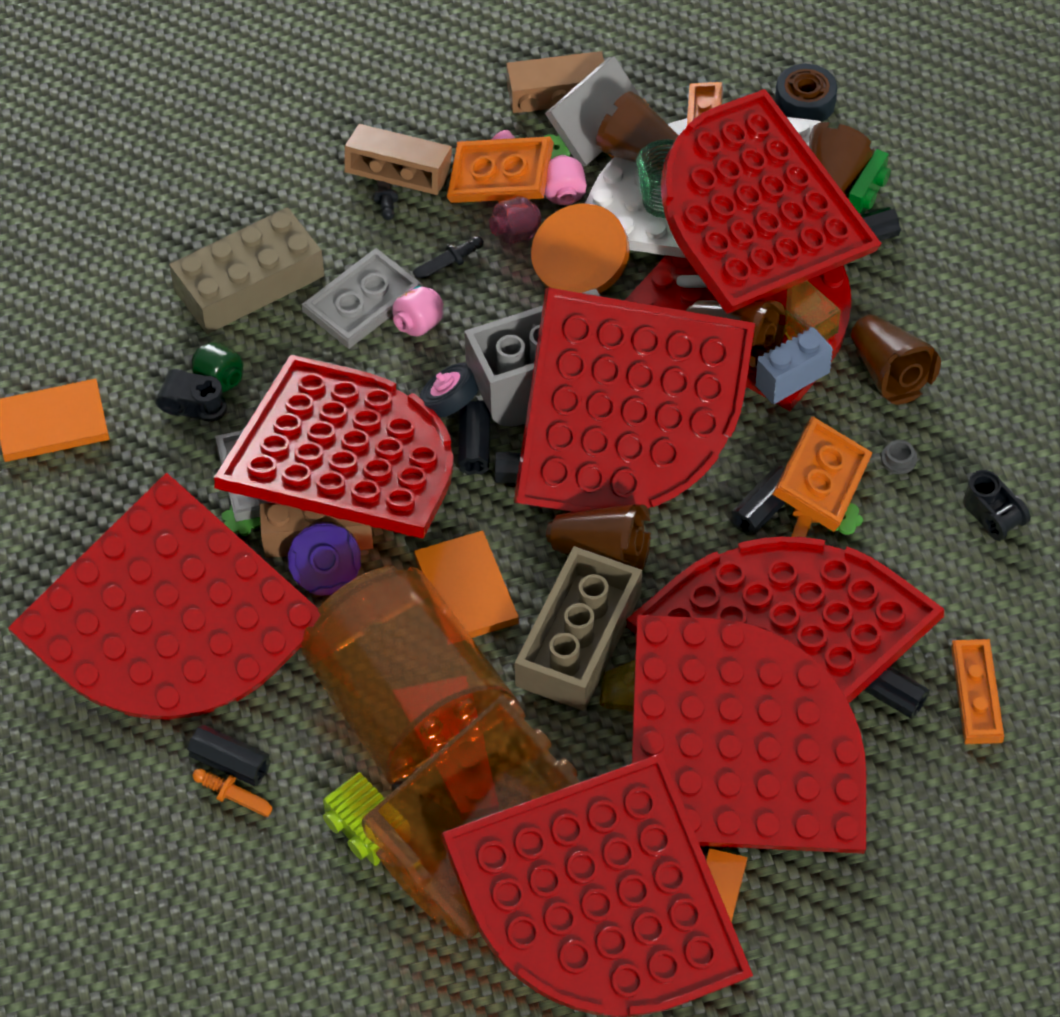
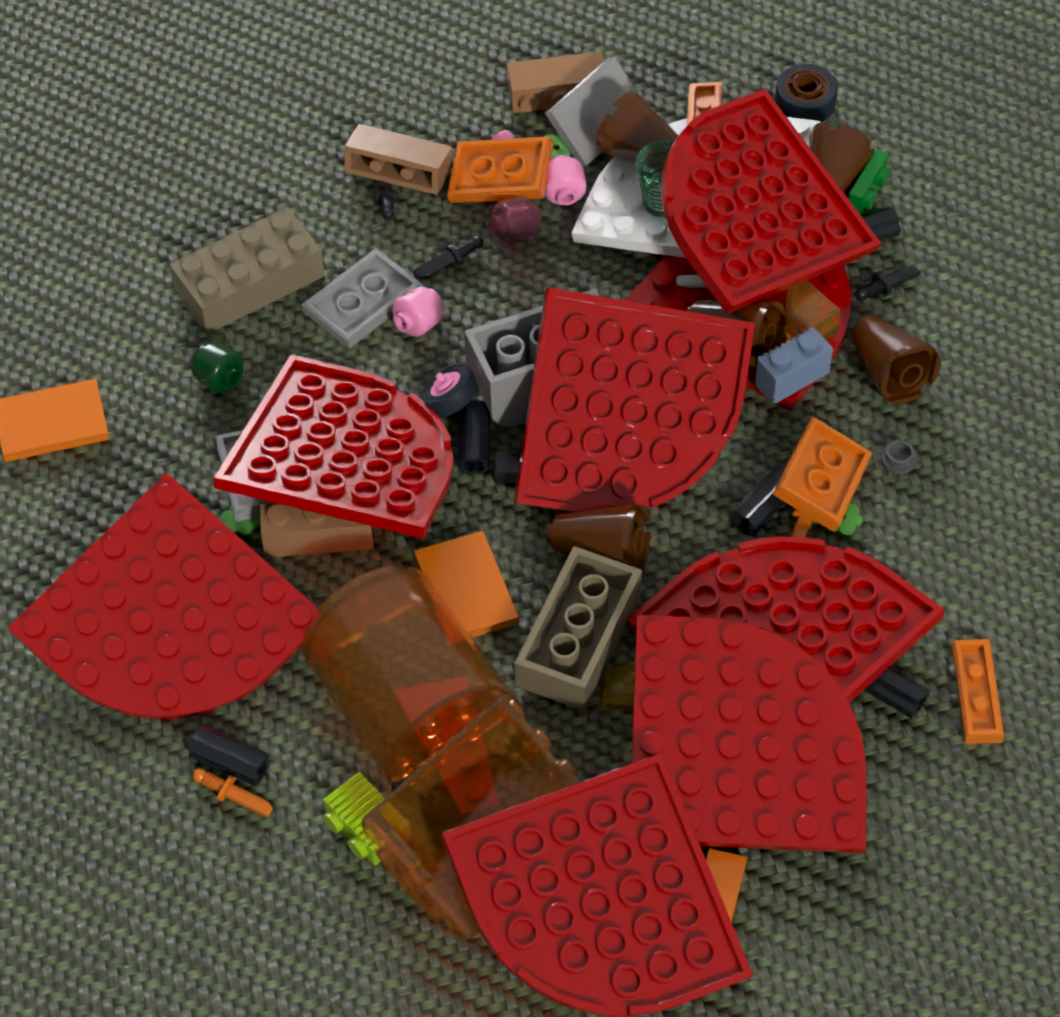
(188, 393): black piece -> none
(324, 558): dark purple tile -> none
(580, 249): orange piece -> none
(885, 284): none -> black piece
(997, 508): black piece -> none

